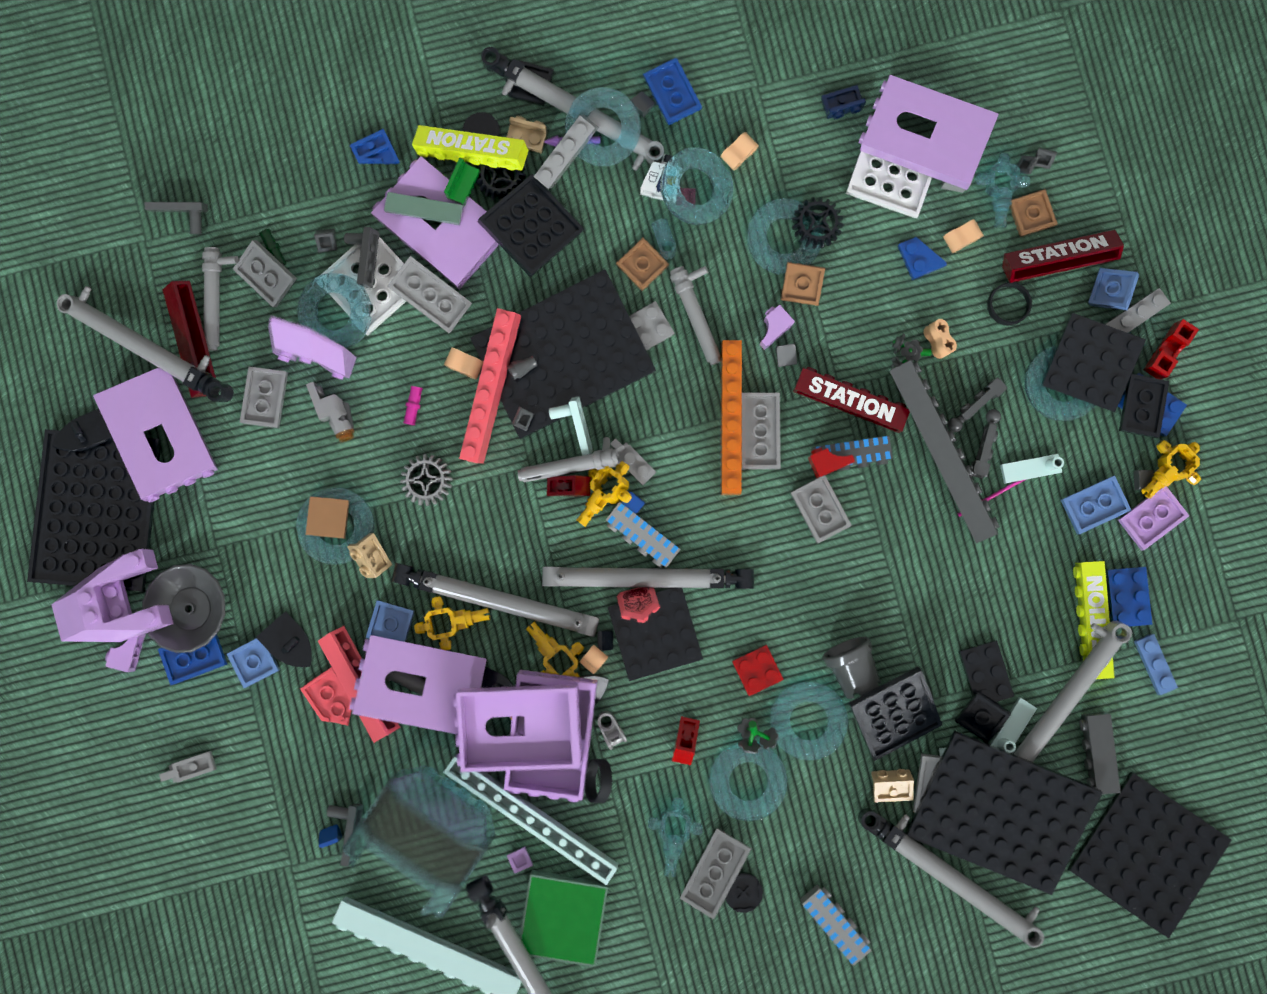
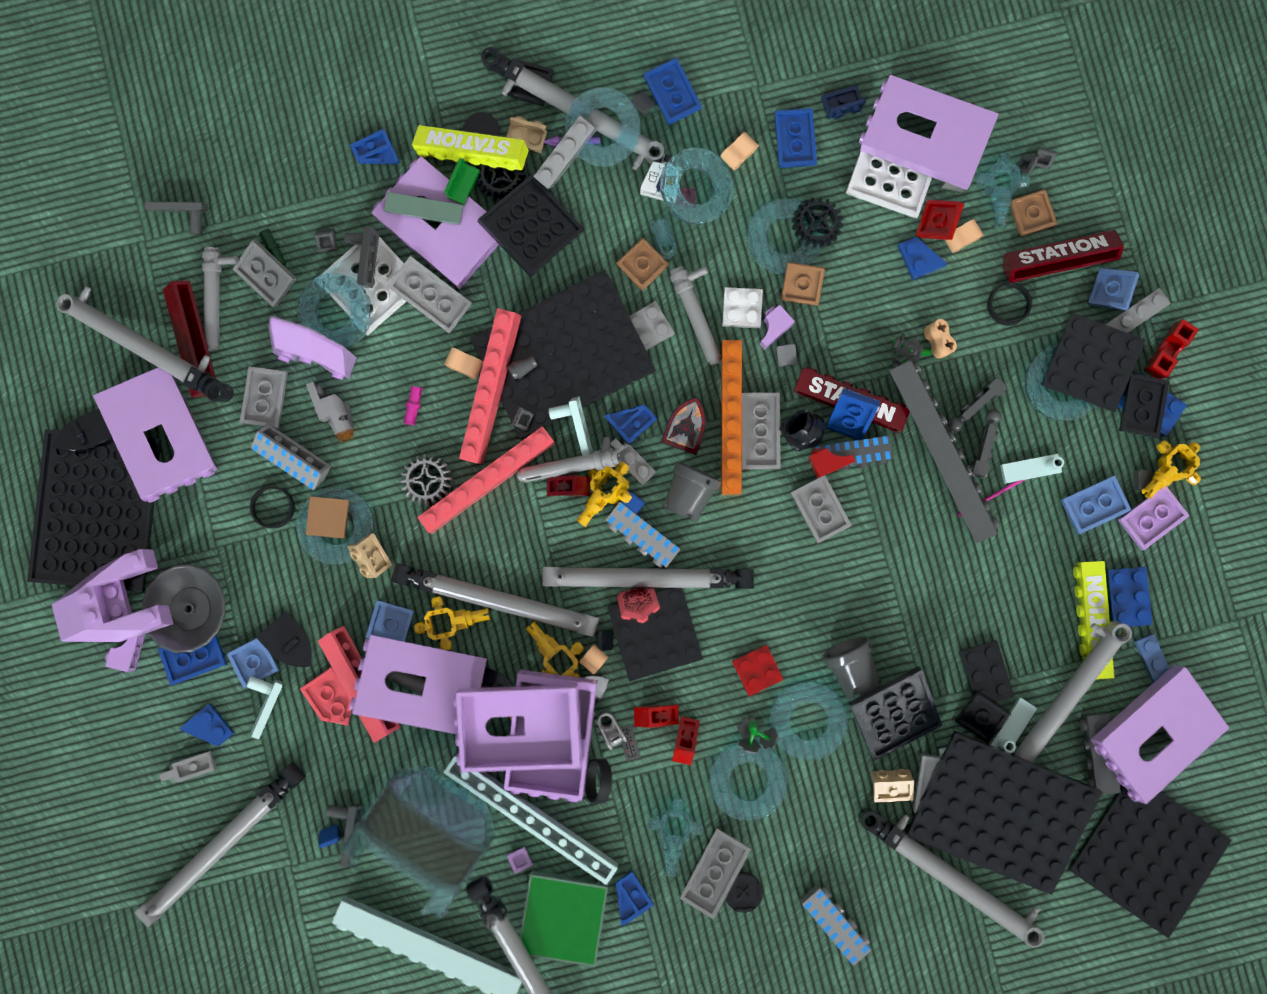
(208, 726): none -> blue wing
(220, 845): none -> light grey piece
(255, 497): none -> black tyre
(272, 691): none -> light aqua piece
(290, 456): none -> light grey brick
(486, 480): none -> coral brick
(630, 747): none -> dark grey sticker
(631, 422): none -> blue wing
(631, 898): none -> blue wing
(656, 716): none -> red arch
(686, 426): none -> shield
(690, 491): none -> dark grey piece
(742, 307): none -> white plate
(795, 138): none -> blue plate
(803, 430): none -> black helmet
(852, 414): none -> blue plate
(939, 219): none -> red plate
(1185, 714): none -> lavender panel

